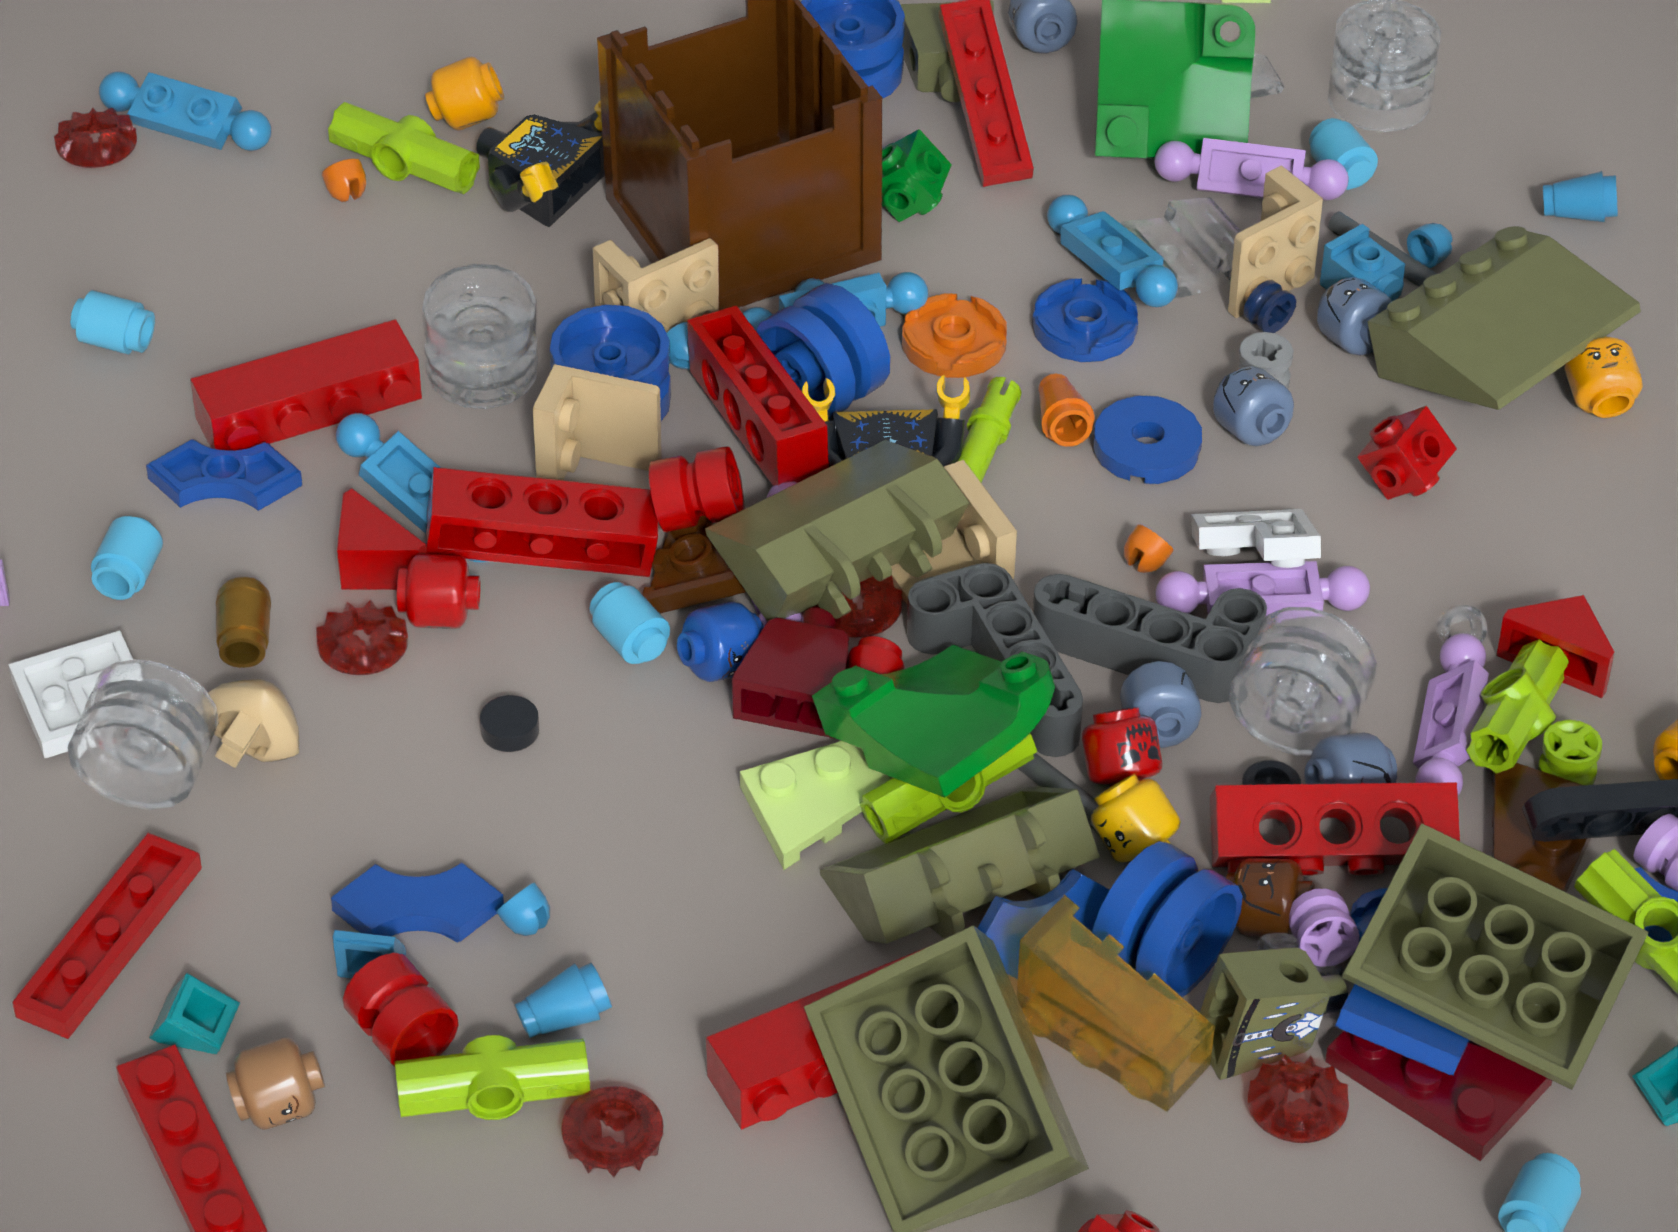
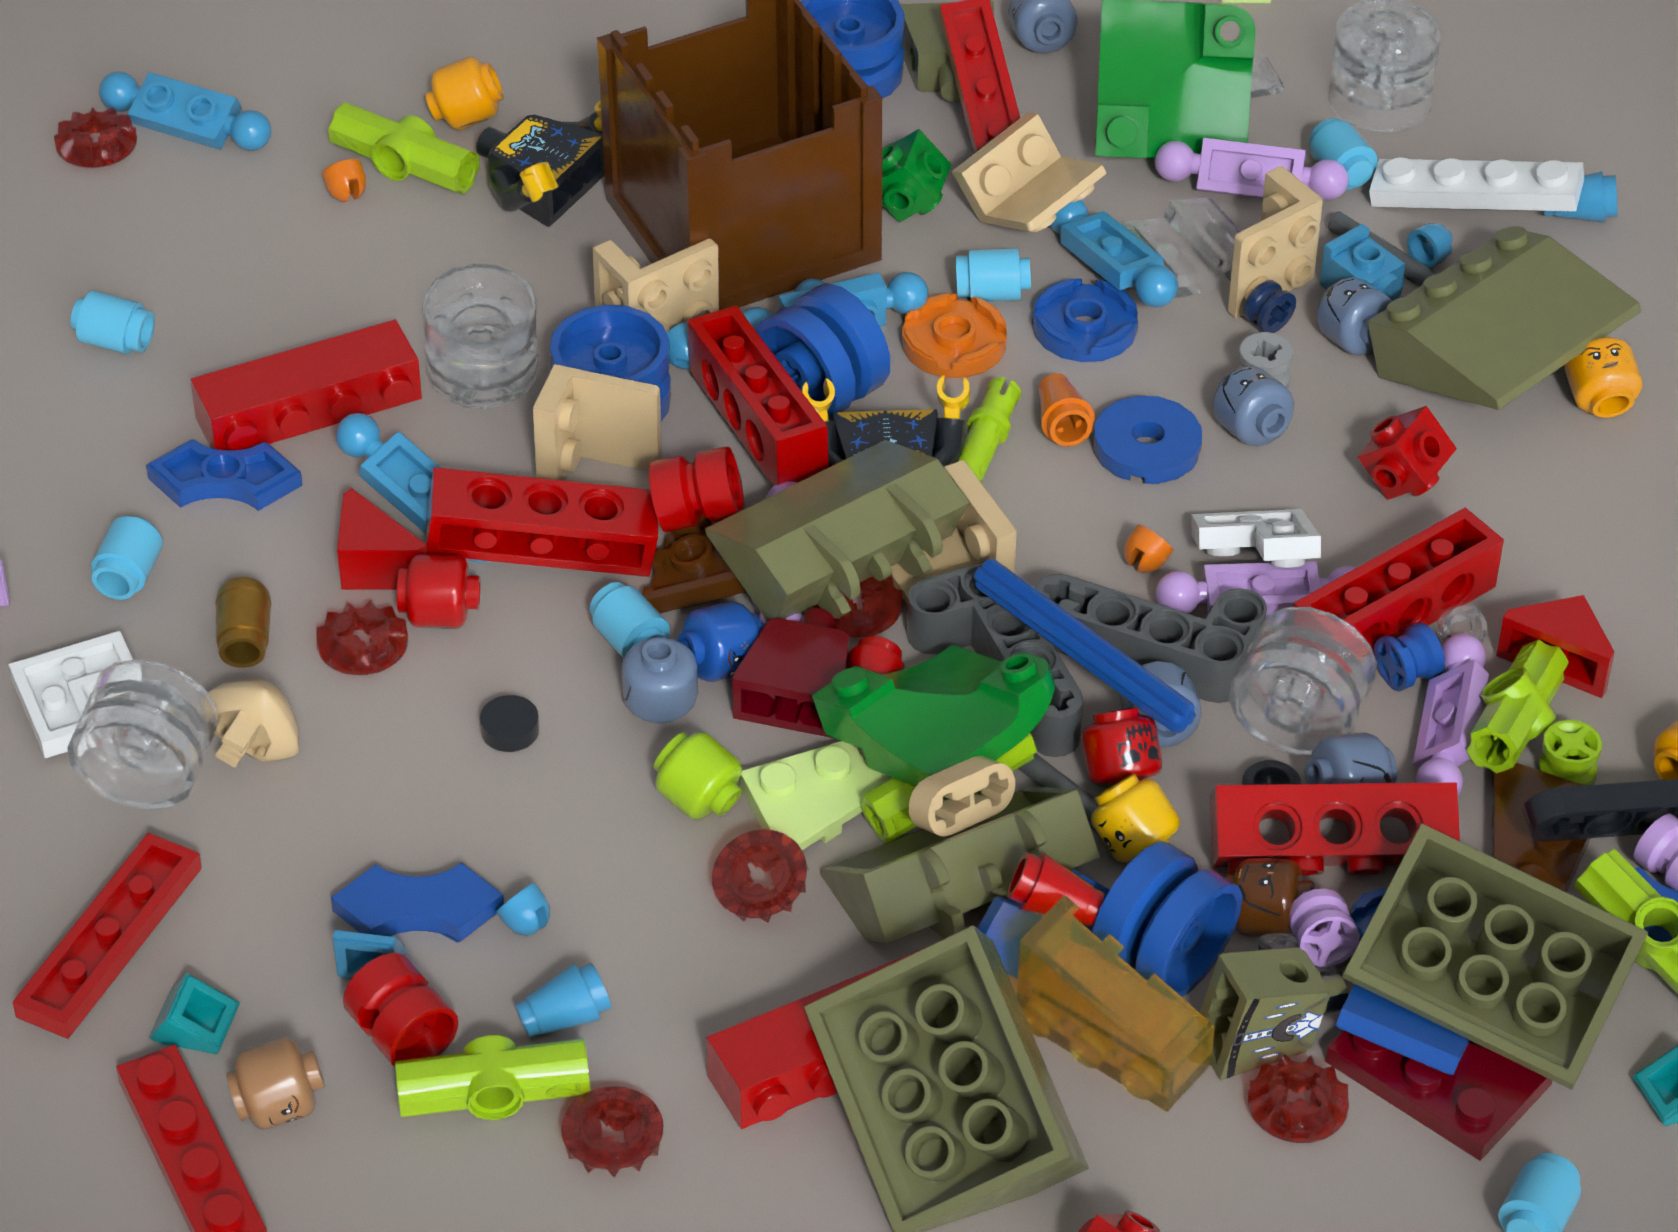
(660, 680): none -> sand blue head
(698, 775): none -> lime head
(767, 851): none -> clear red gear
(964, 805): none -> tan beam
(992, 274): none -> medium azure brick
(1023, 178): none -> tan bracket
(1043, 882): none -> red cone
(1085, 646): none -> blue axle
(1409, 656): none -> blue wheel
(1415, 579): none -> red brick
(1477, 184): none -> white plate

